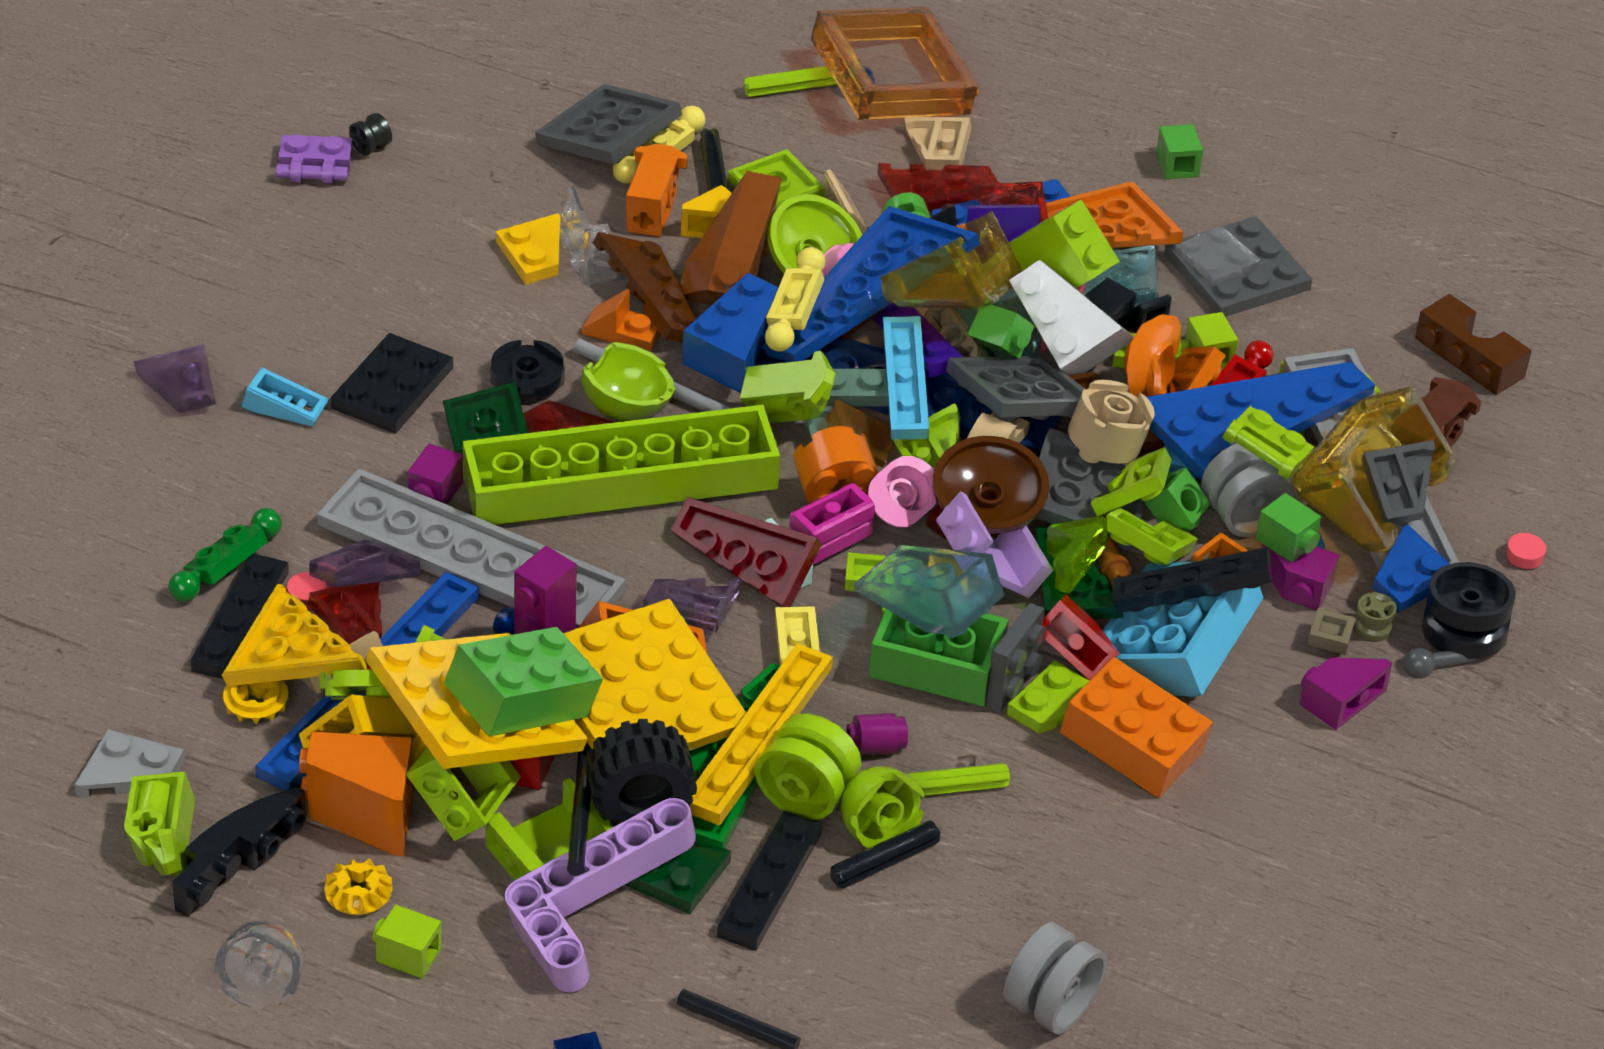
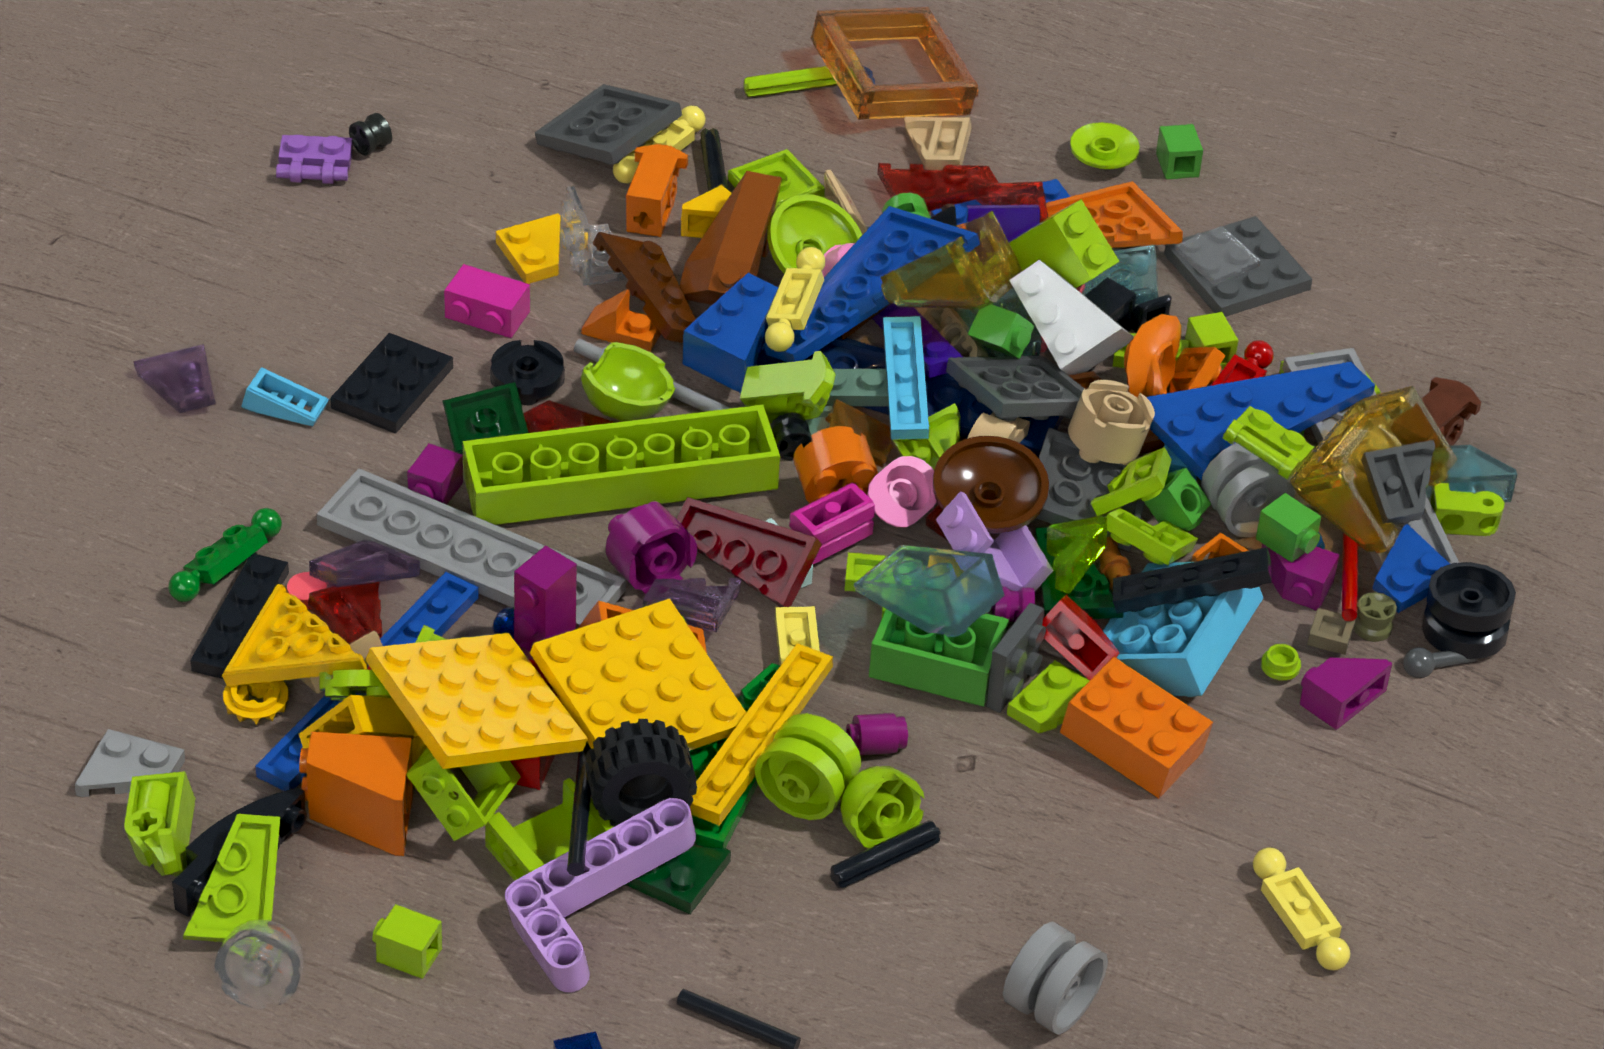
(240, 882): none -> lime wing
(358, 899): yellow gear -> none
(487, 301): none -> dark pink brick
(523, 681): bright green brick -> none
(649, 545): none -> magenta brick
(769, 880): black plate -> none
(789, 433): none -> black wheel
(962, 779): lime axle -> none
(1013, 603): none -> magenta wheel
(1104, 145): none -> lime dish
(1281, 662): none -> lime plate
(1301, 909): none -> light yellow plate
(1349, 579): none -> red bar
(1466, 512): none -> lime leg
(1480, 472): none -> clear light blue slope
(1491, 362): reddish brown arch -> none
(1525, 550): coral tile -> none

